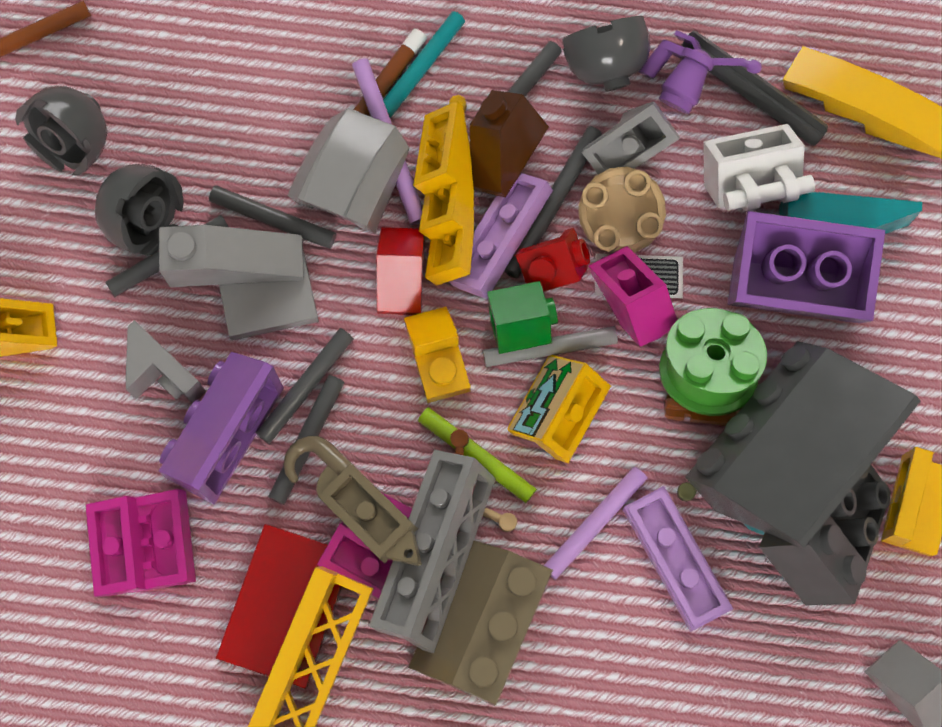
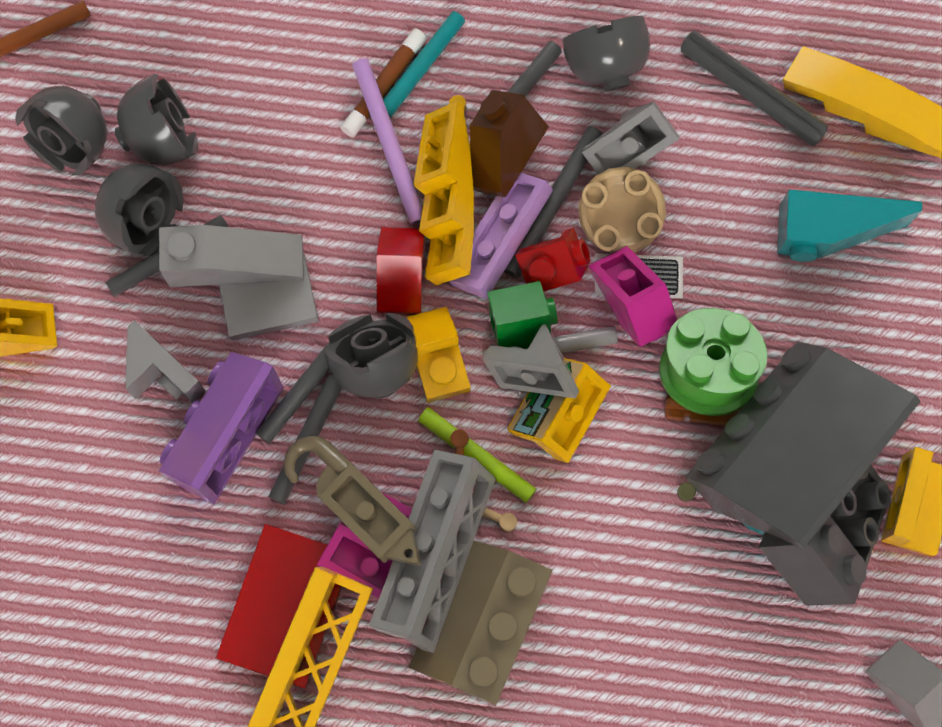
(140, 543): dark pink slope -> none
(153, 123): none -> dark grey cylinder
(272, 216): dark grey bar -> none
(351, 168): light grey slope -> none
(373, 355): none -> dark grey cylinder
(532, 370): none -> light grey slope
(595, 522): lavender bar -> none
(677, 558): lavender tile -> none
(686, 81): medium lavender piece -> none
(756, 168): white brick -> none
(807, 267): medium lavender slope -> none

